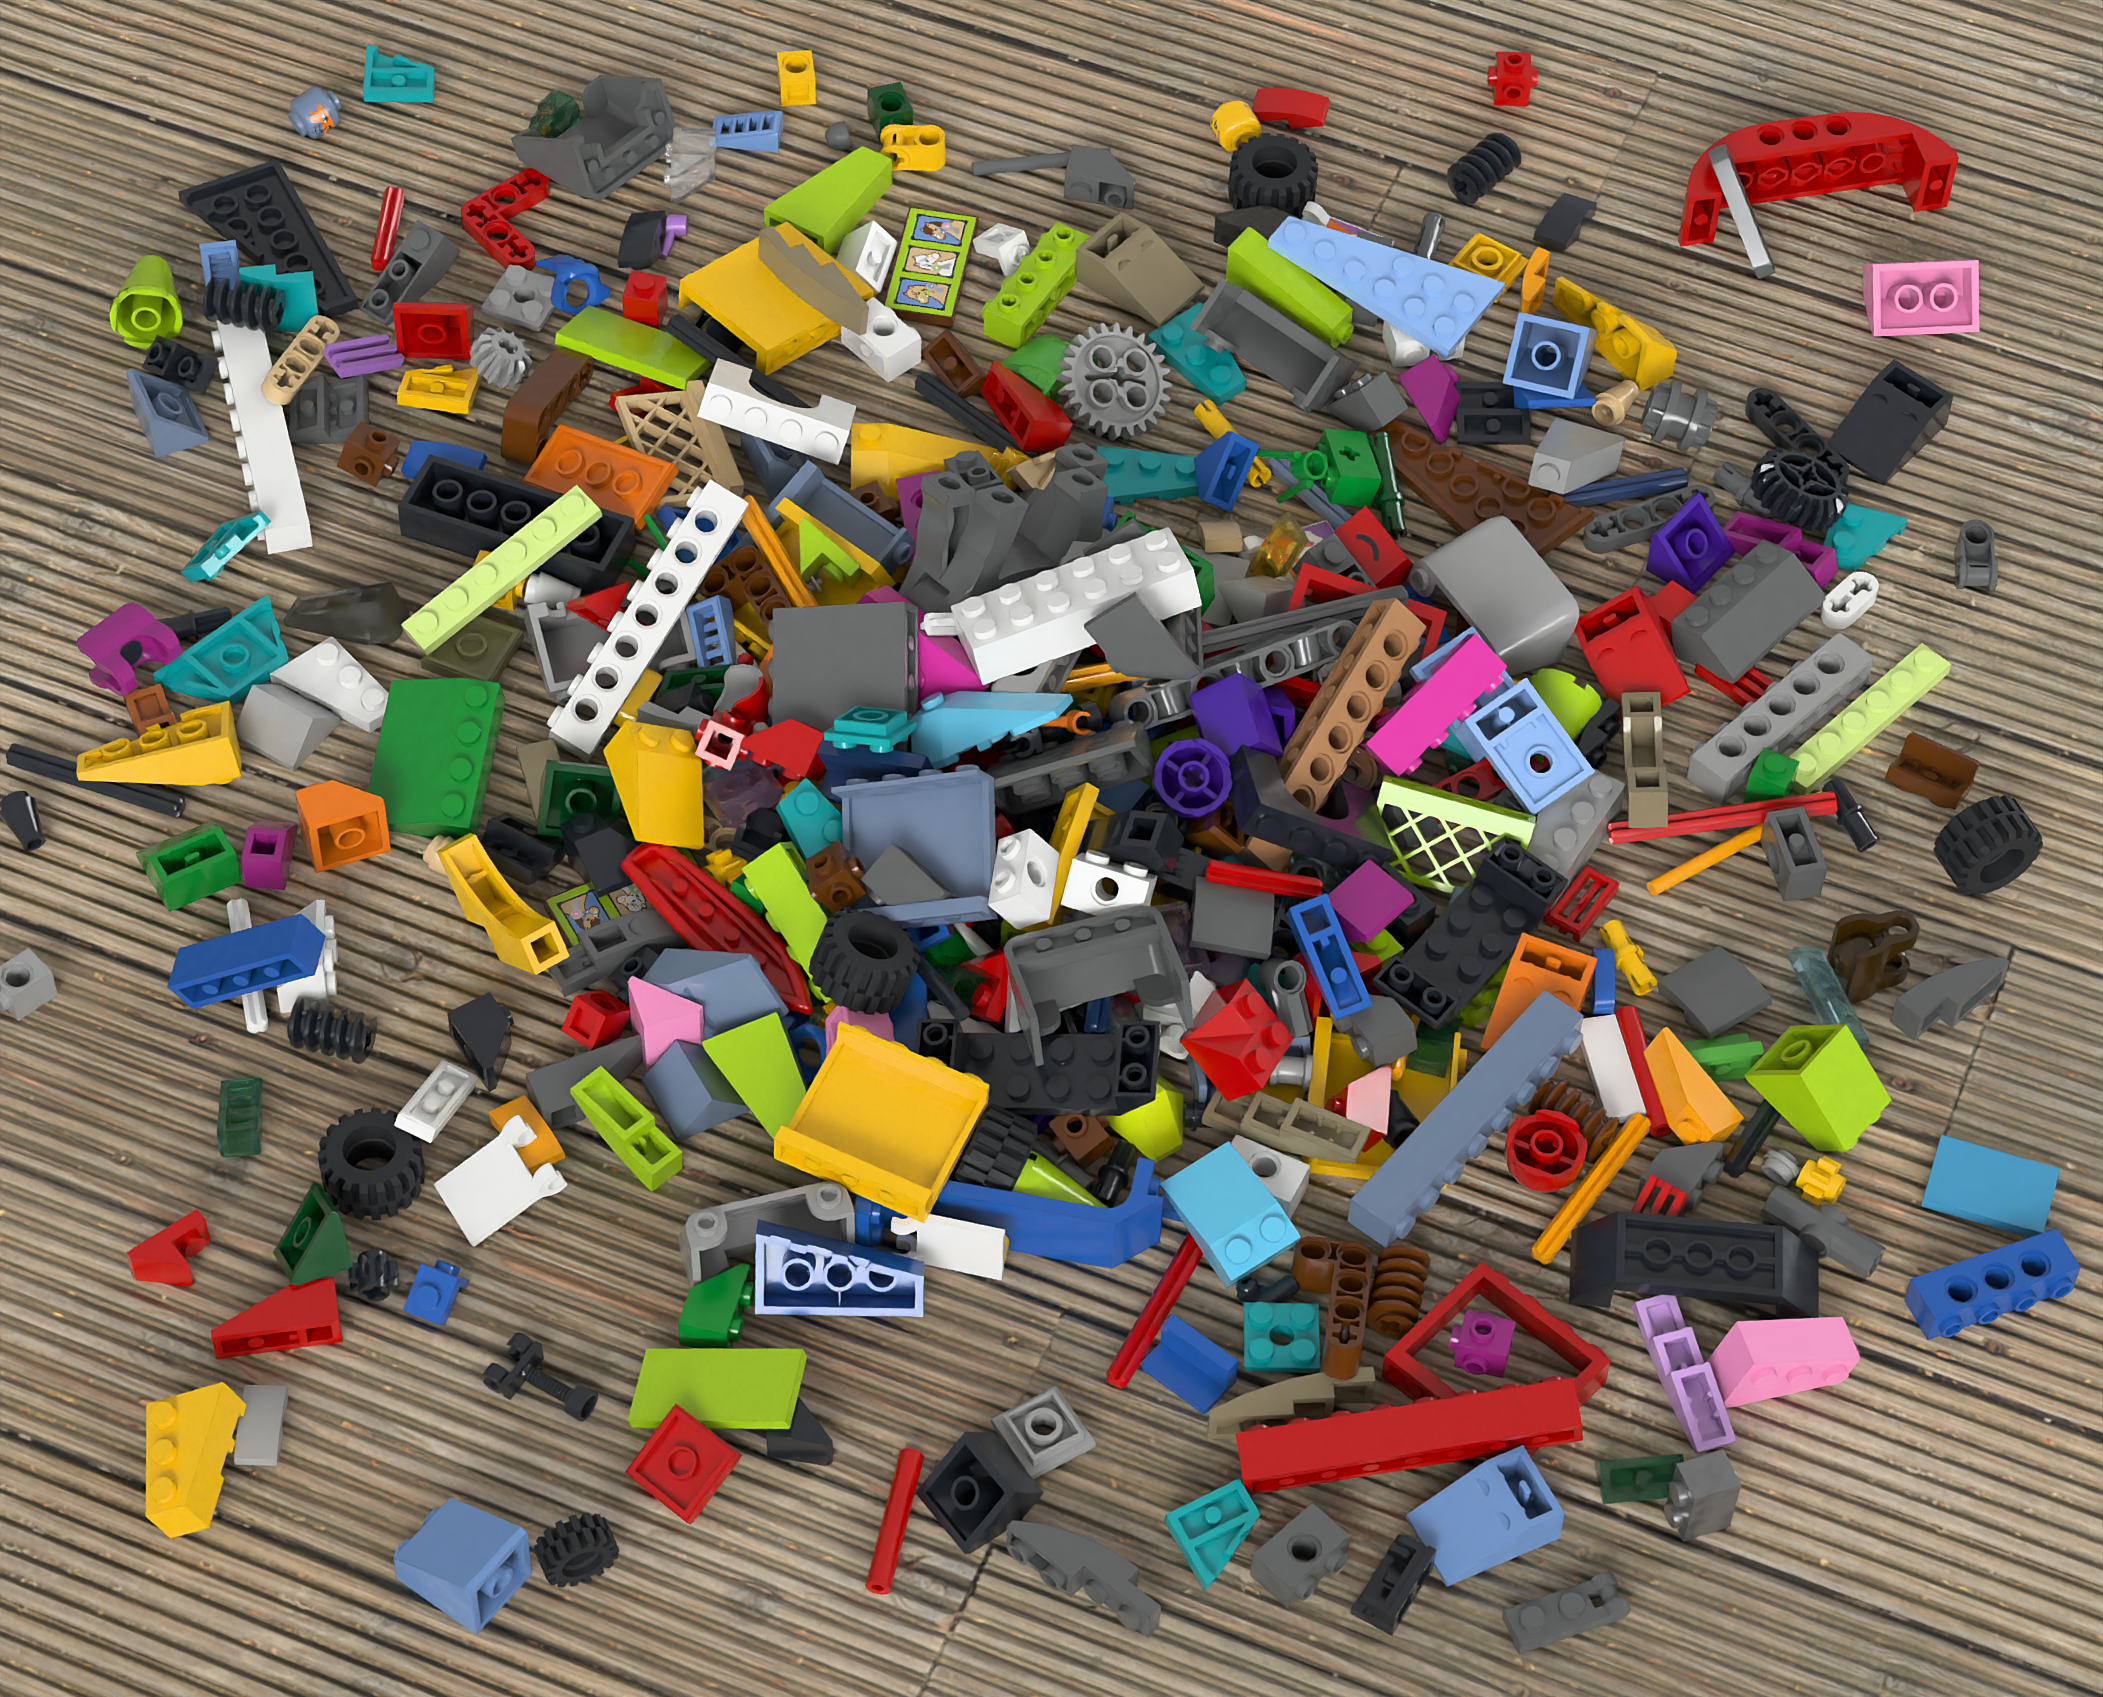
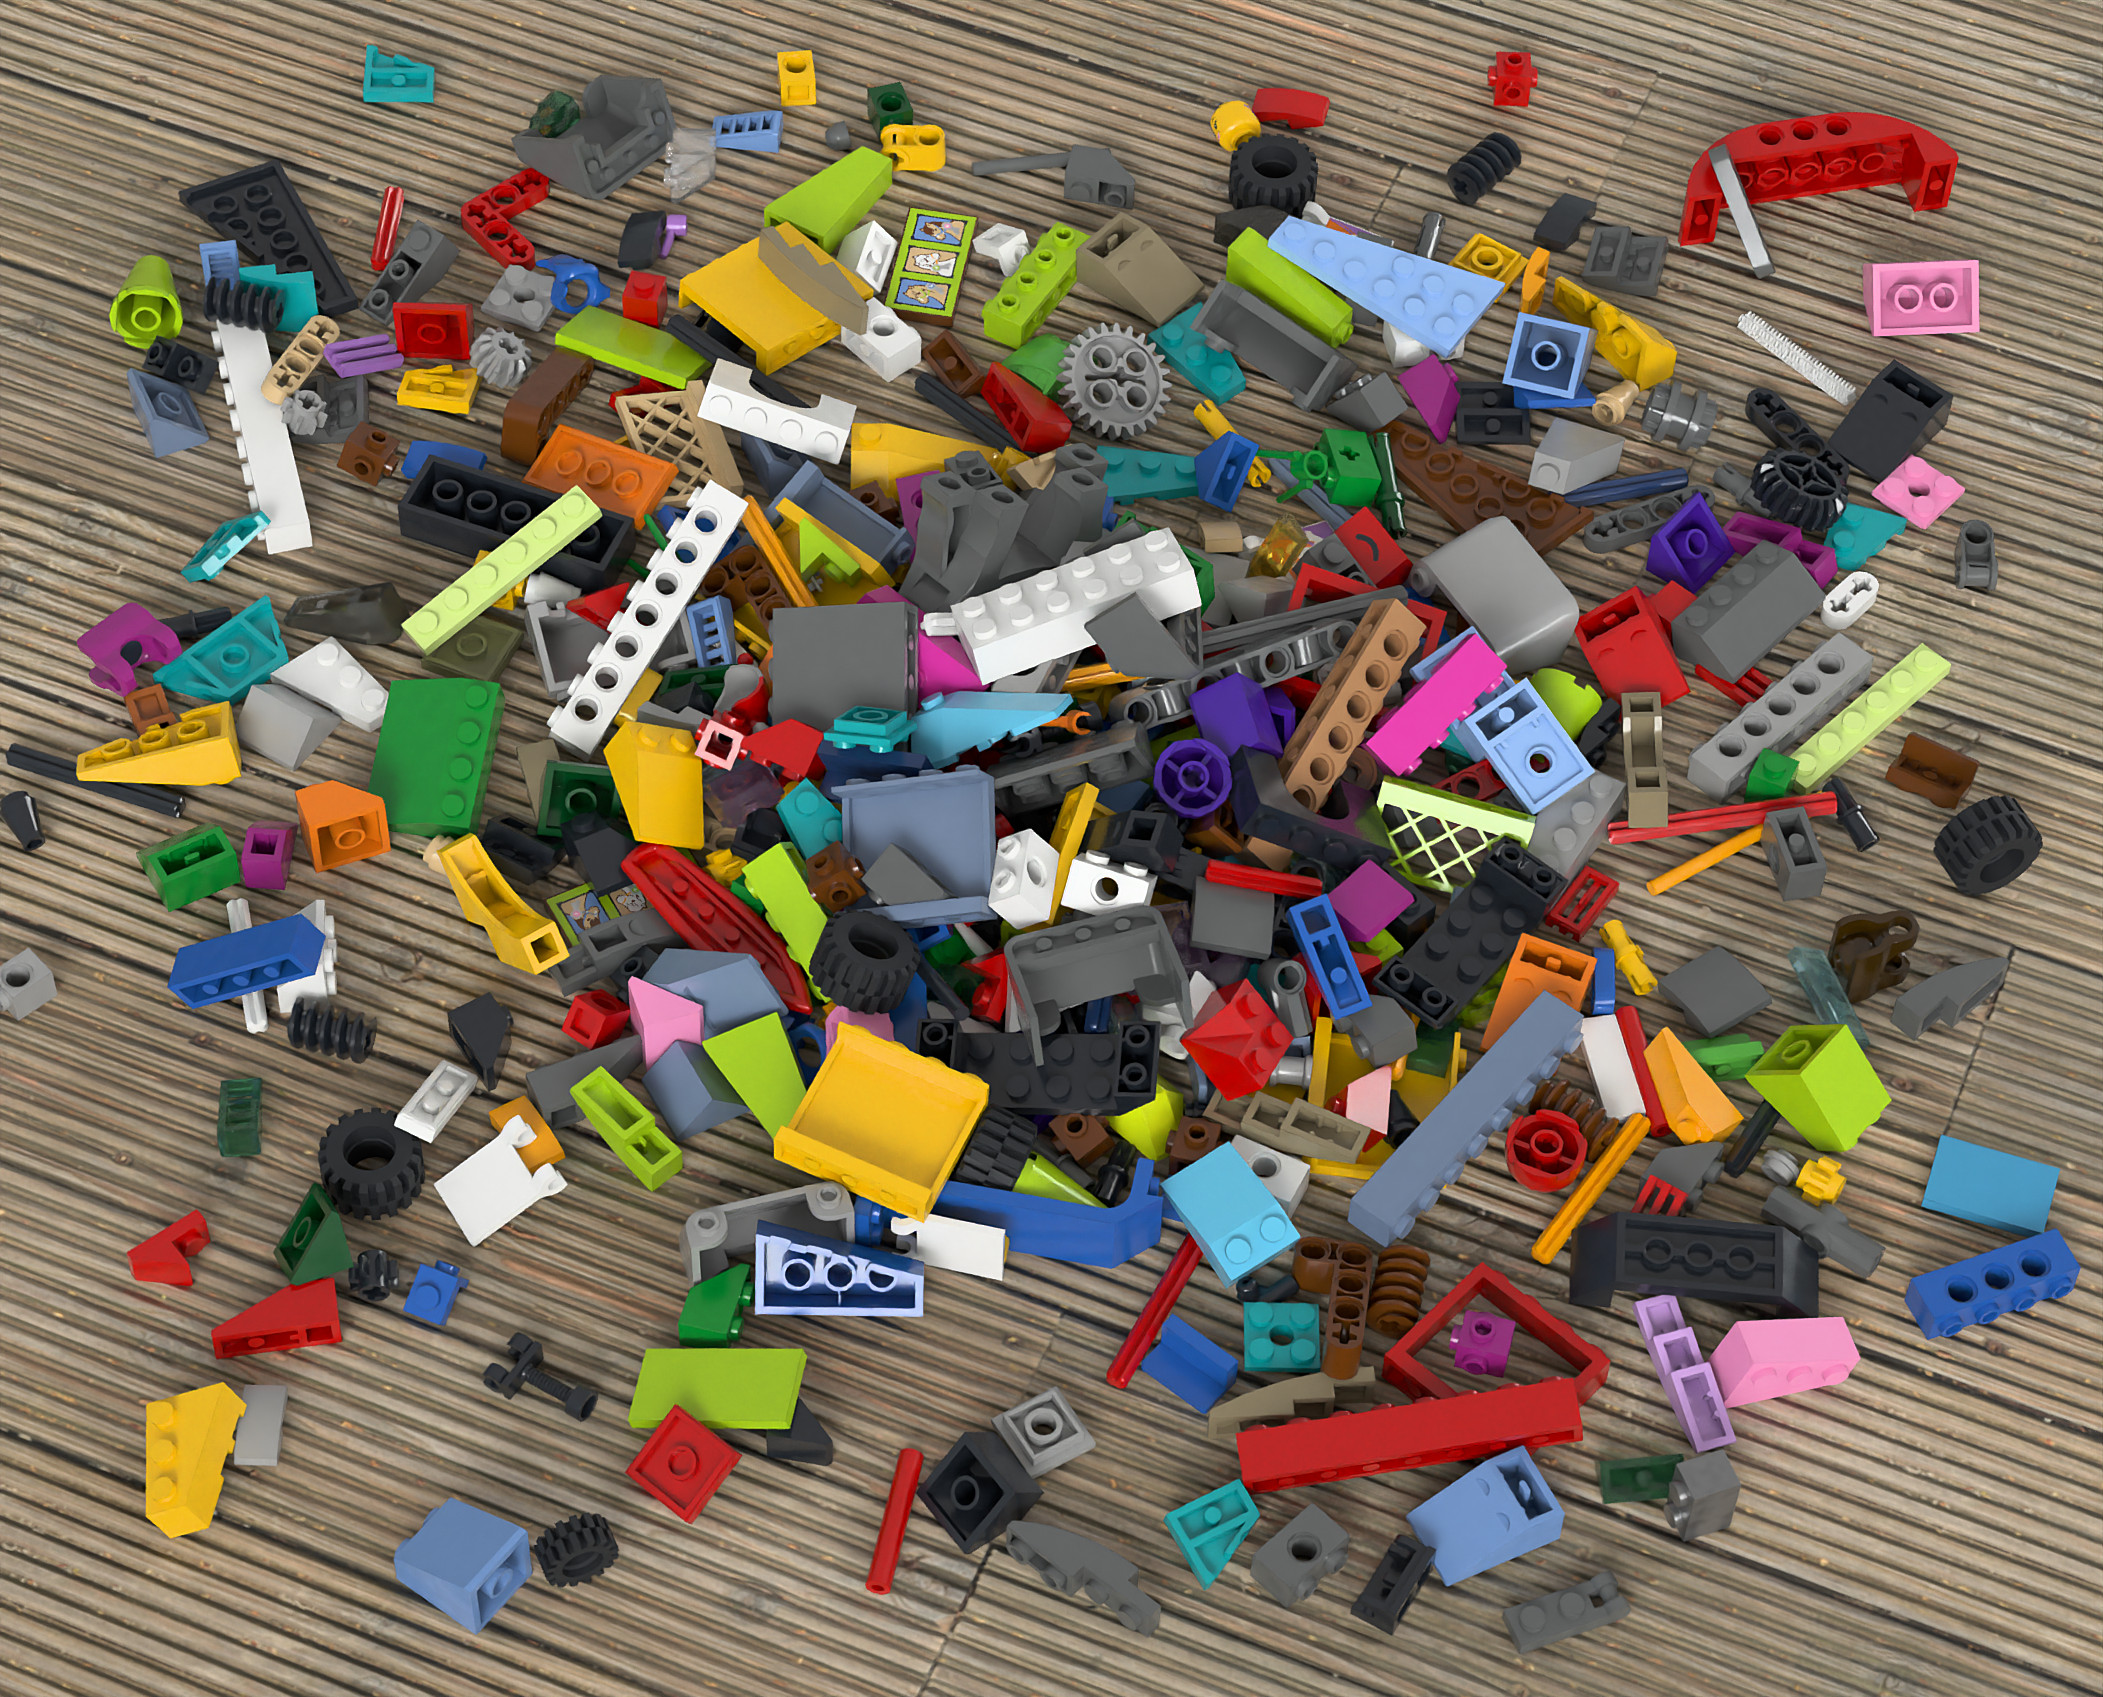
(304, 412): none -> light grey gear
(314, 112): sand blue head -> none
(1191, 1142): none -> reddish brown brick
(1625, 262): none -> dark grey slope
(1796, 358): none -> white axle
(1918, 477): none -> bright pink piece

